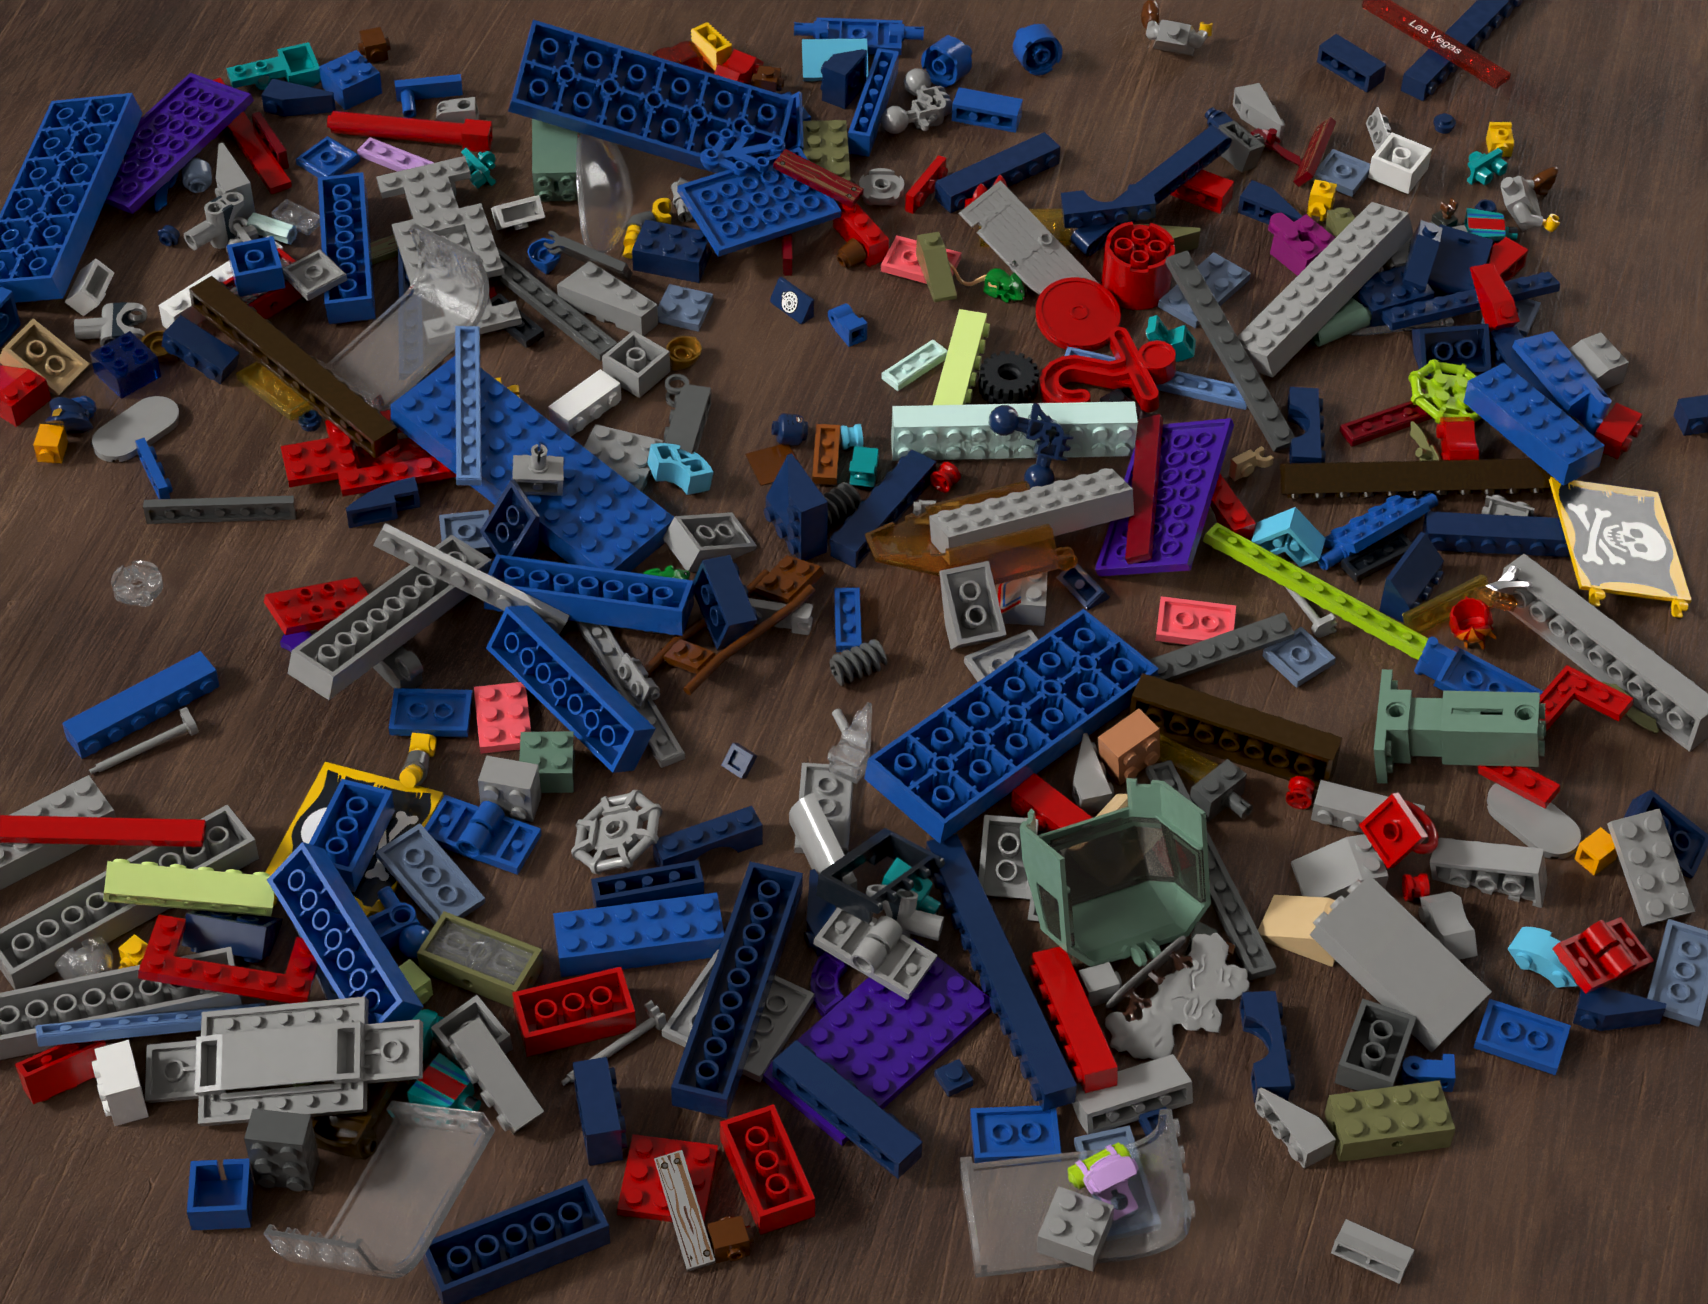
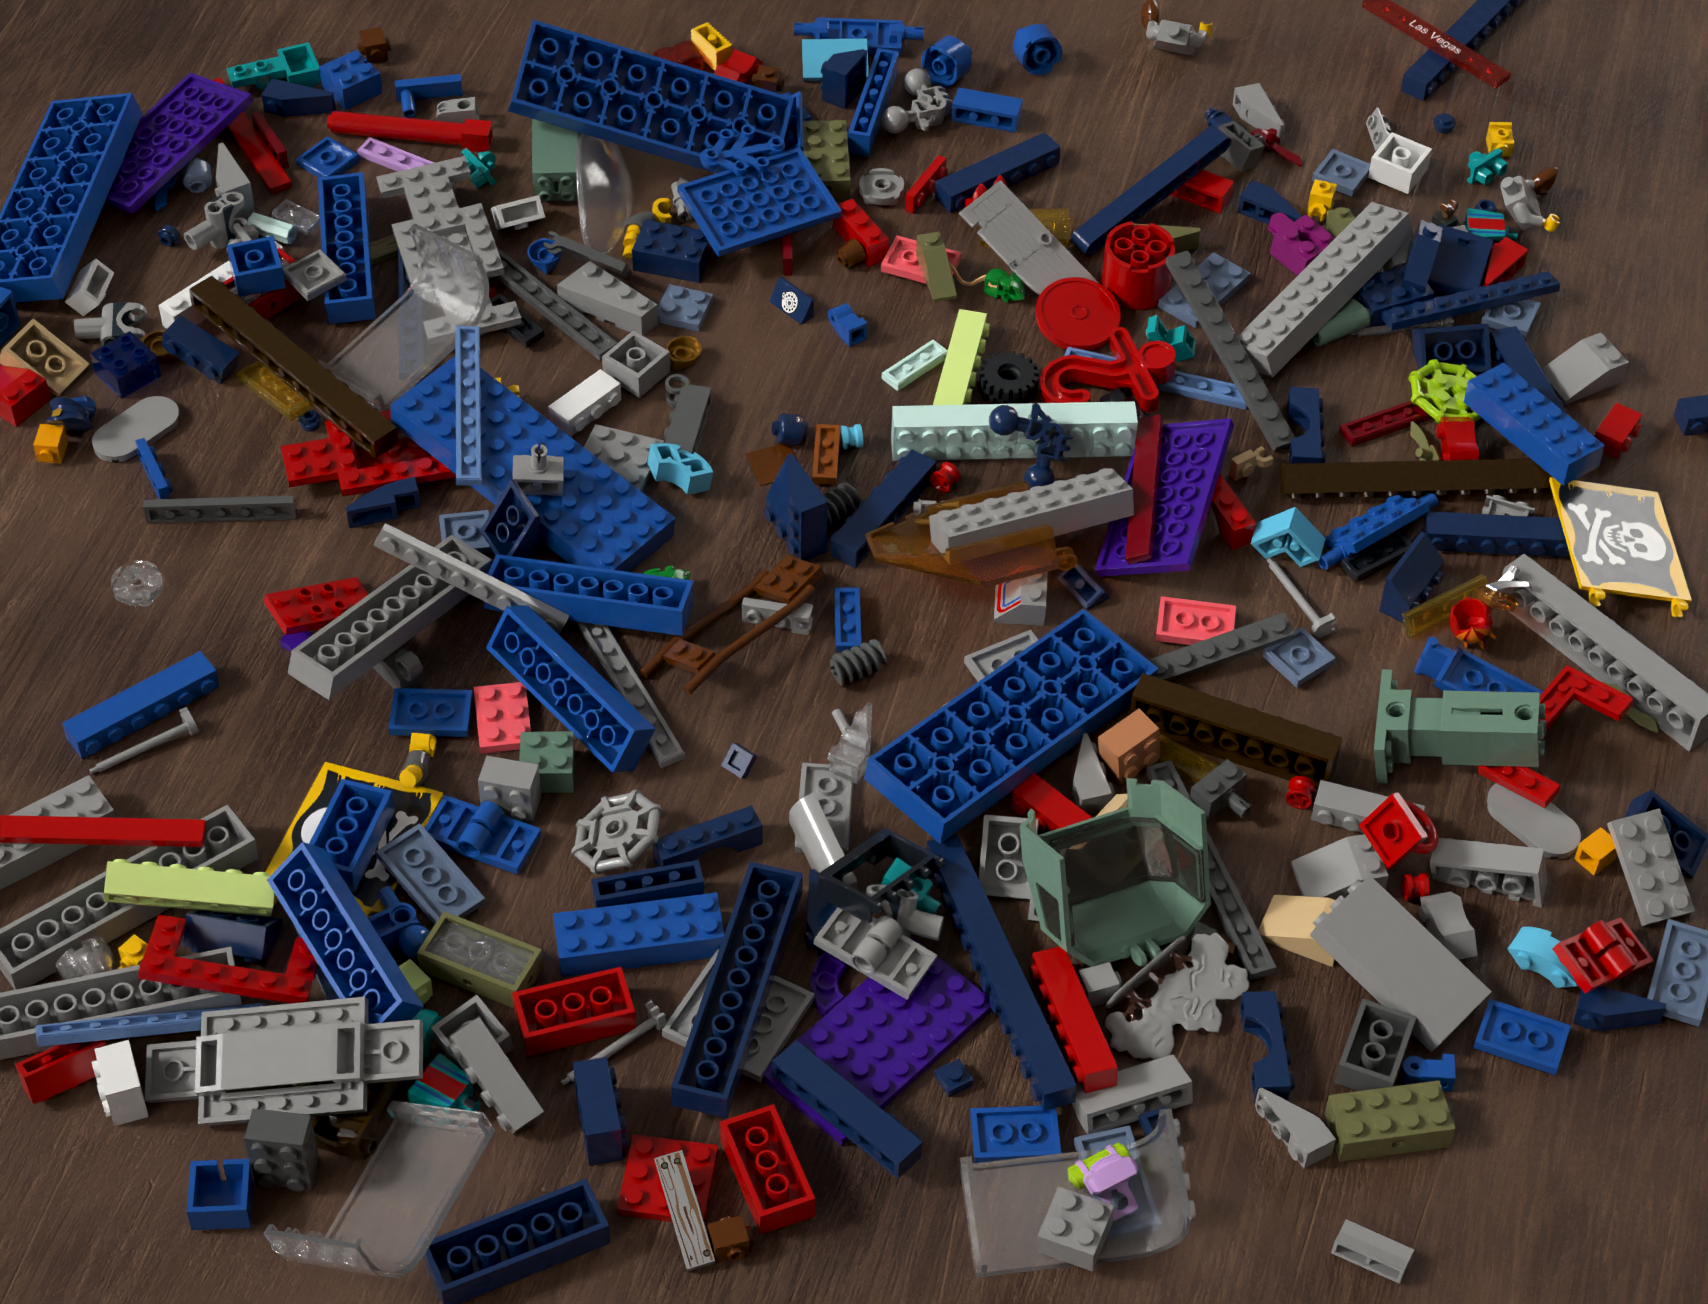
(633, 676): light grey hinge -> none
(707, 537): light grey slope -> none
(723, 601): dark blue brick -> none
(818, 178): dark red tile -> none
(864, 466): teal brick -> none
(971, 605): light grey slope -> none
(1135, 204): dark blue arch -> none
(1314, 152): dark red tile -> none
(1316, 590): lime plate -> none
(1351, 63): dark blue brick -> none
(1494, 297): red slope -> none
(1564, 378): blue hinge -> none

